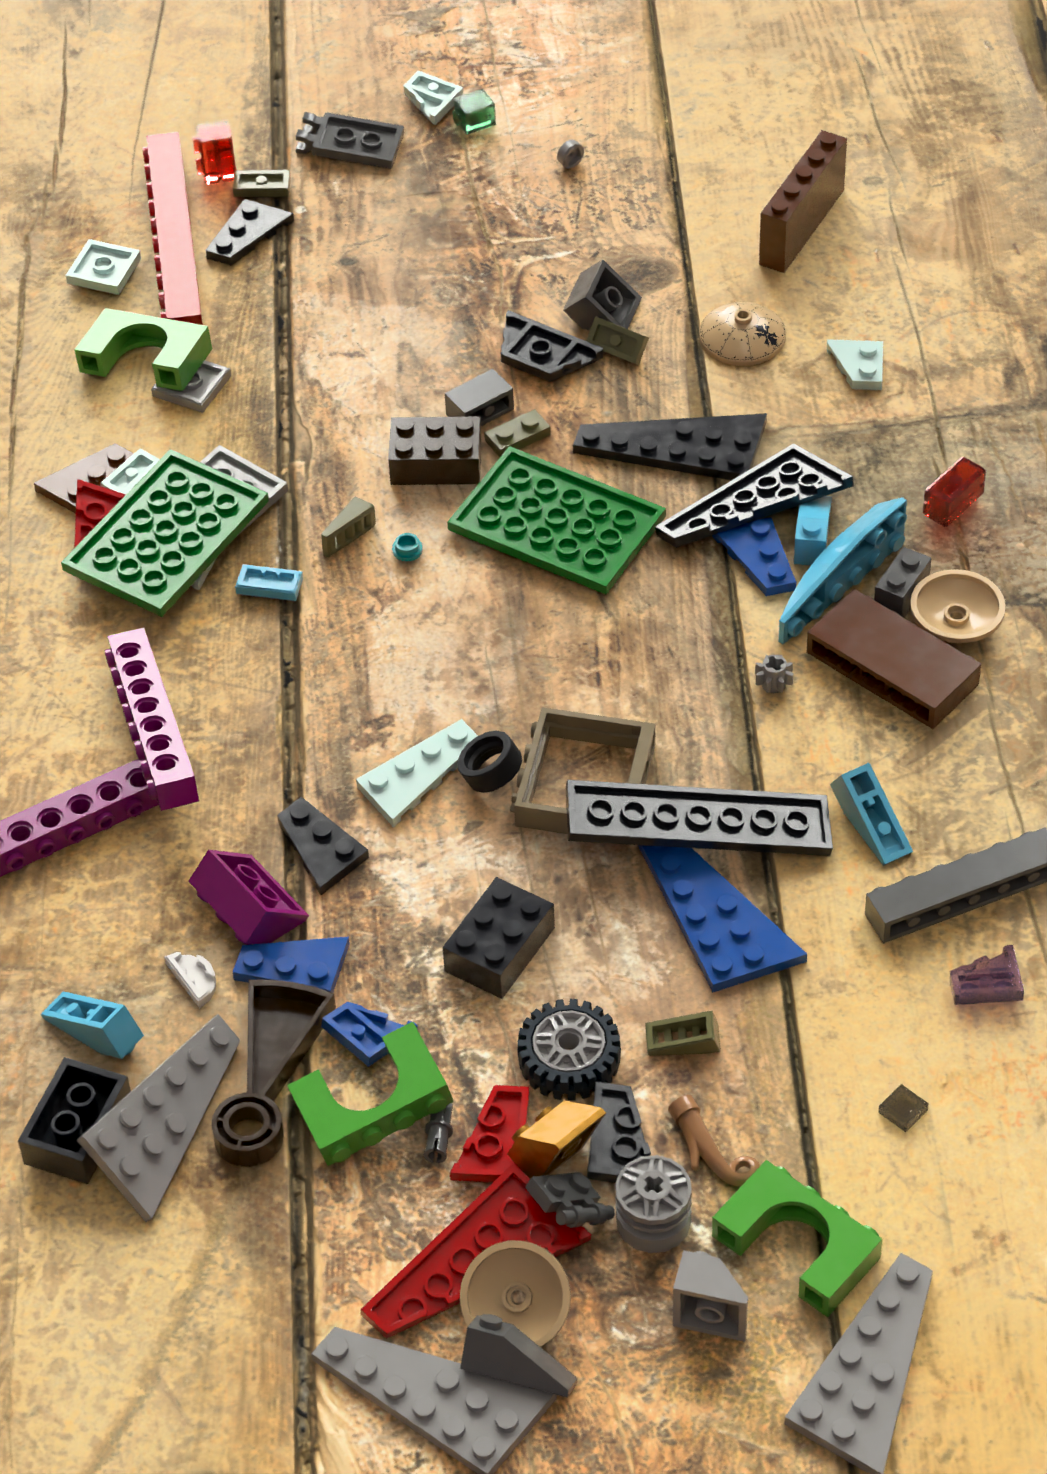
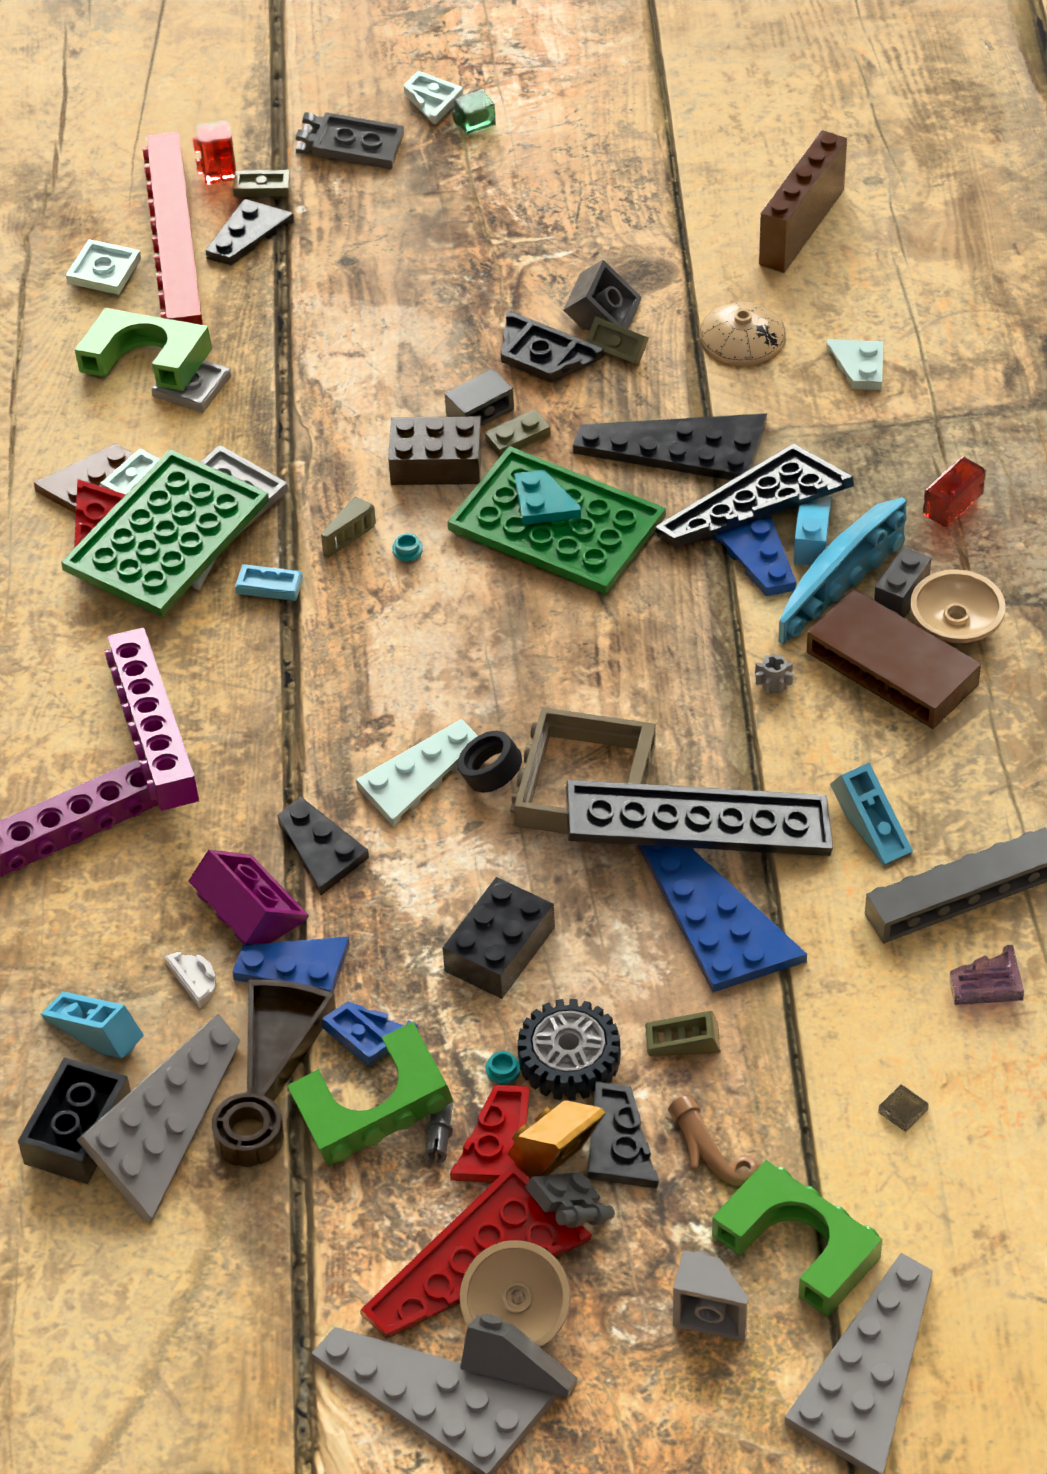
(502, 1068): none -> teal plate
(543, 498): none -> teal wing
(570, 154): light grey tile -> none
(653, 1203): light grey wheel -> none

